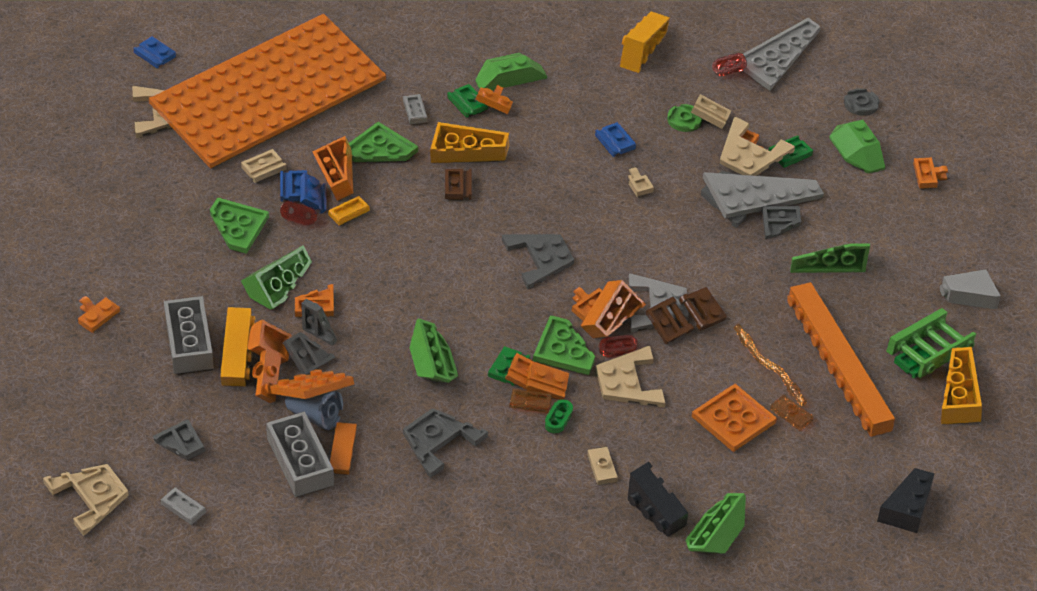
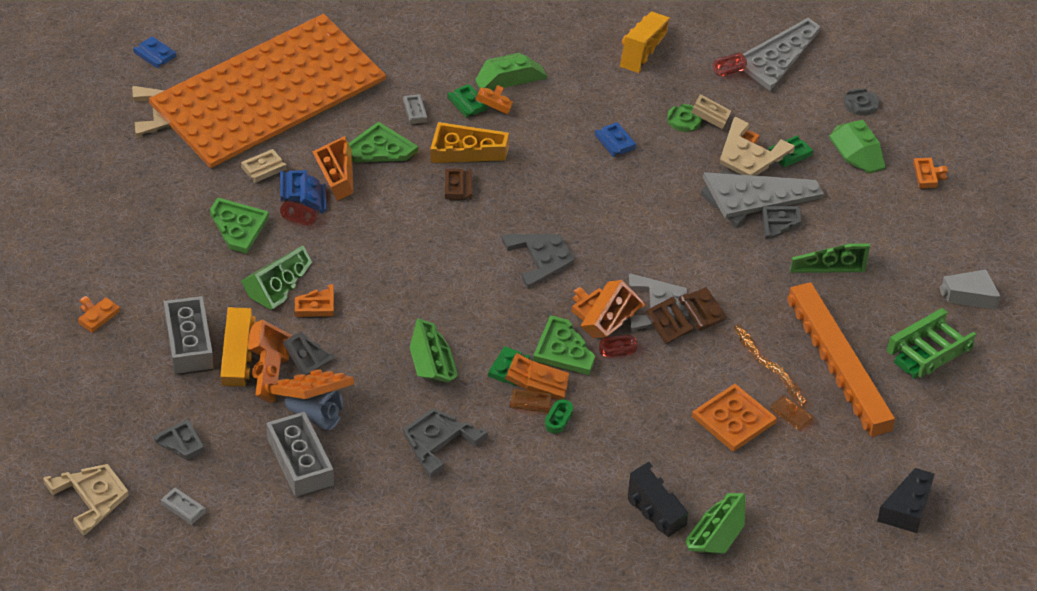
(316, 323): dark grey wing -> none
(343, 447): orange tile -> none
(349, 210): light orange plate -> none
(602, 465): tan plate -> none
(620, 381): tan wing -> none
(639, 184): tan plate -> none
(962, 392): light orange wedge -> none

